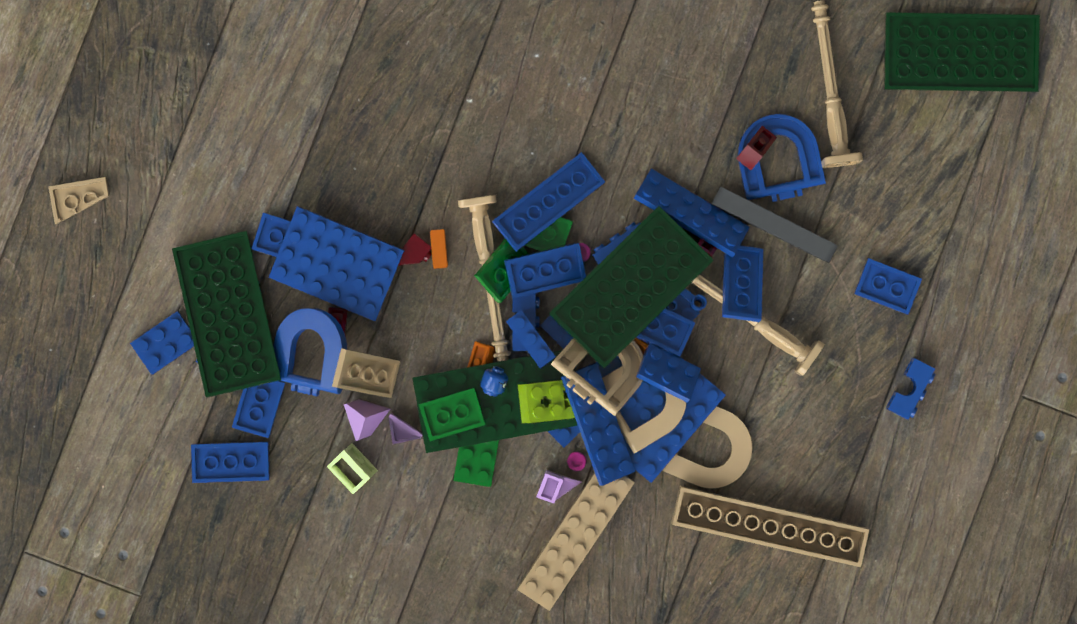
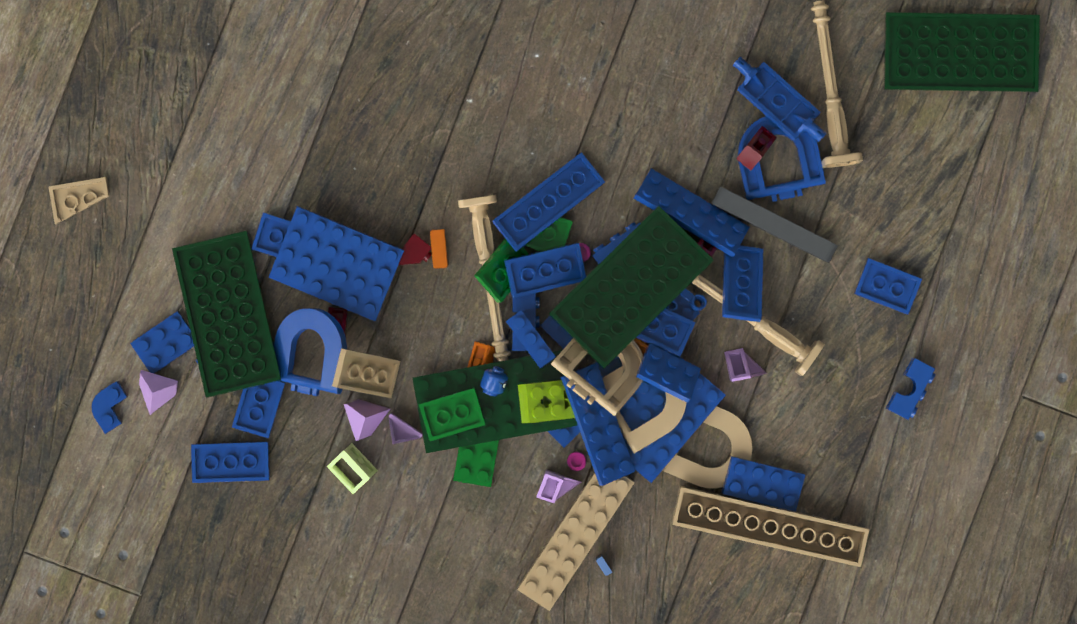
(103, 404): none -> blue plate
(156, 390): none -> lavender slope
(603, 565): none -> medium blue tile
(741, 366): none -> lavender slope
(763, 483): none -> blue plate
(778, 100): none -> blue plate

